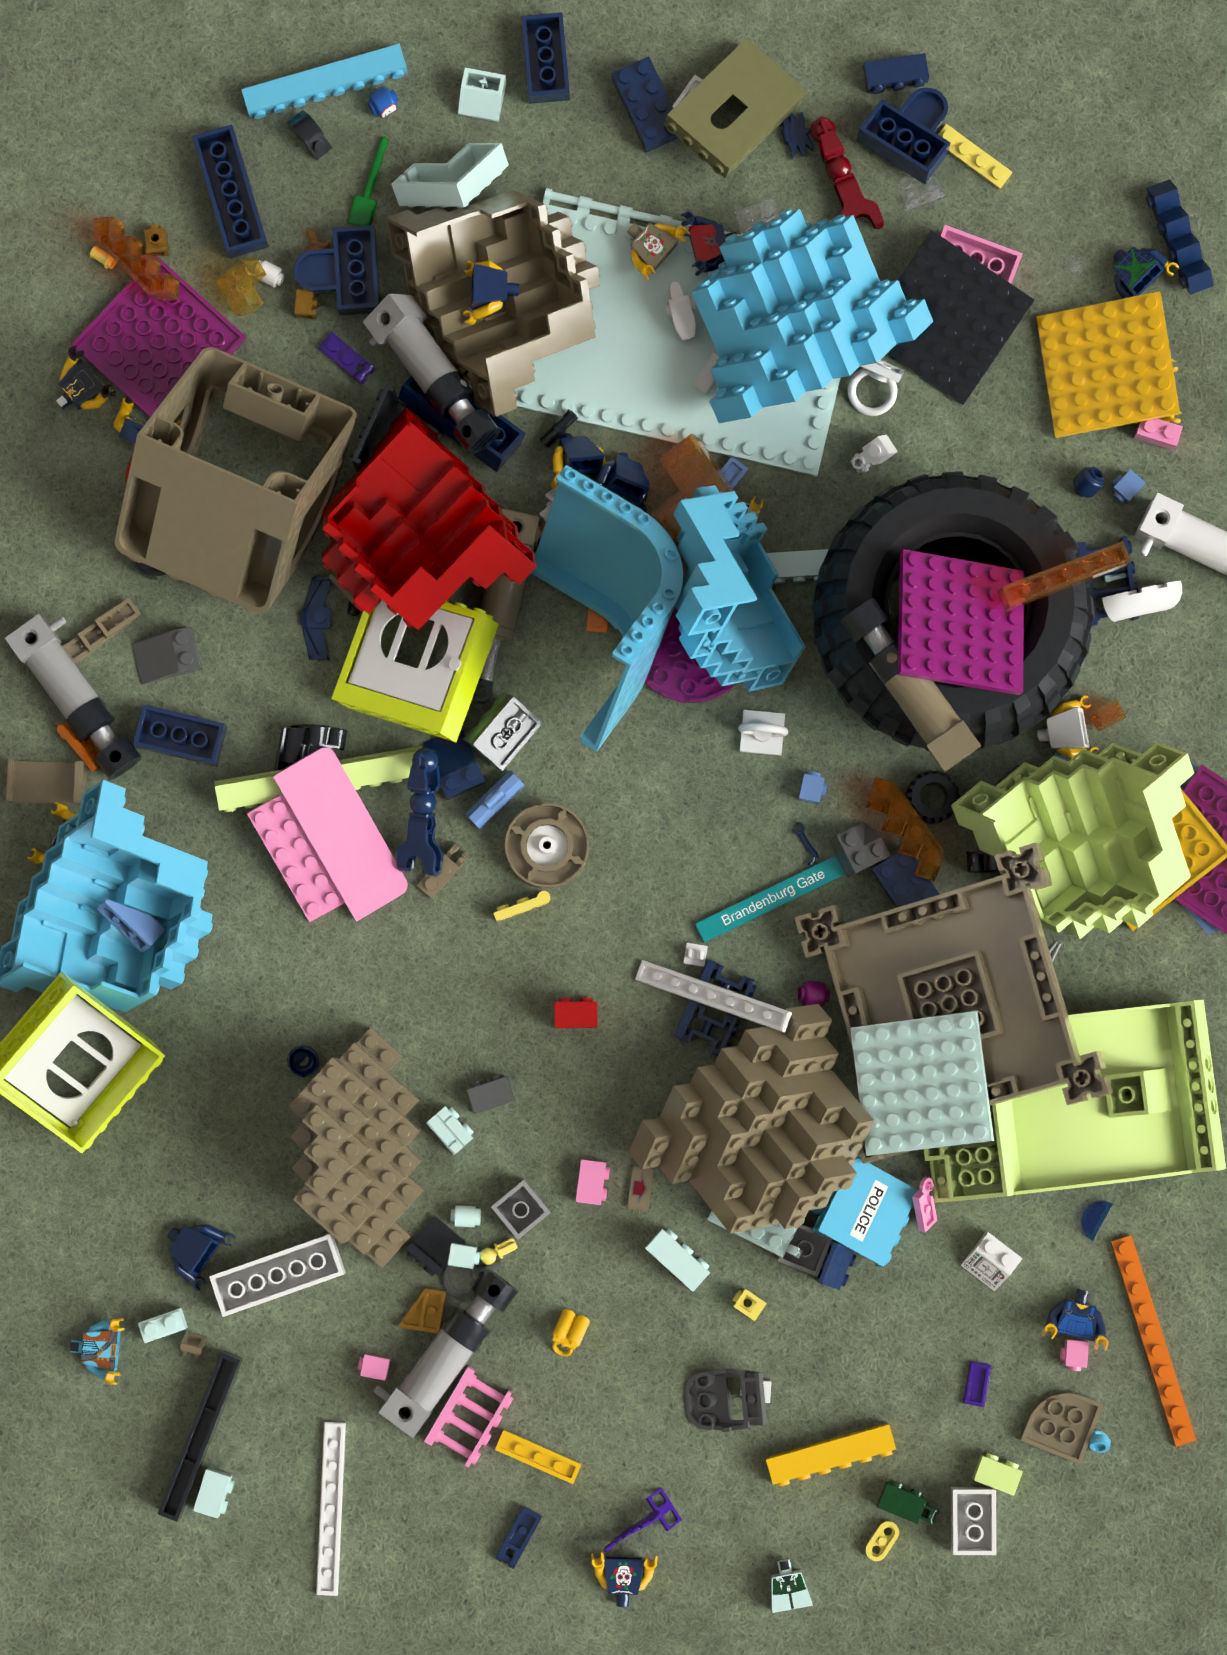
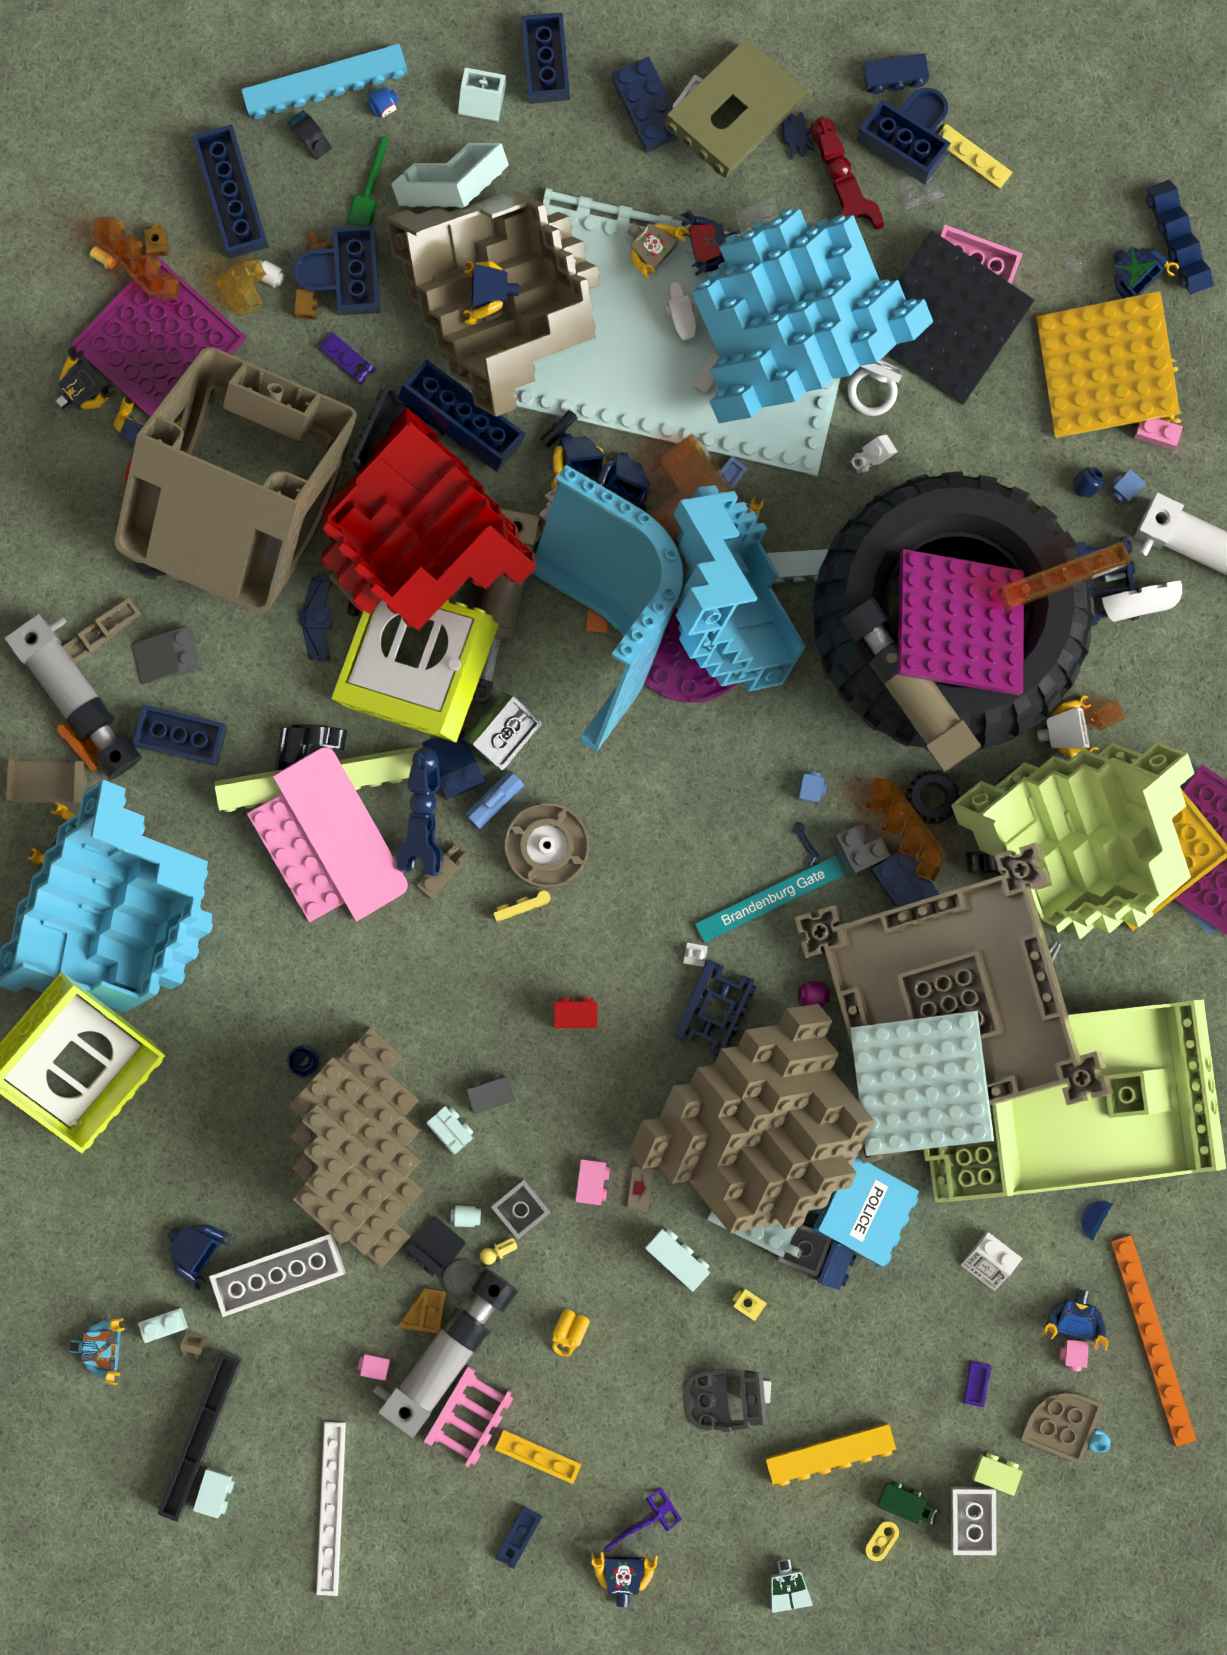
(136, 926): medium blue slope -> none
(400, 324): piece -> none
(463, 1256): light aqua brick -> none
(713, 996): white tile -> none
(762, 732): white tile -> none
(924, 1205): bright pink hinge -> none

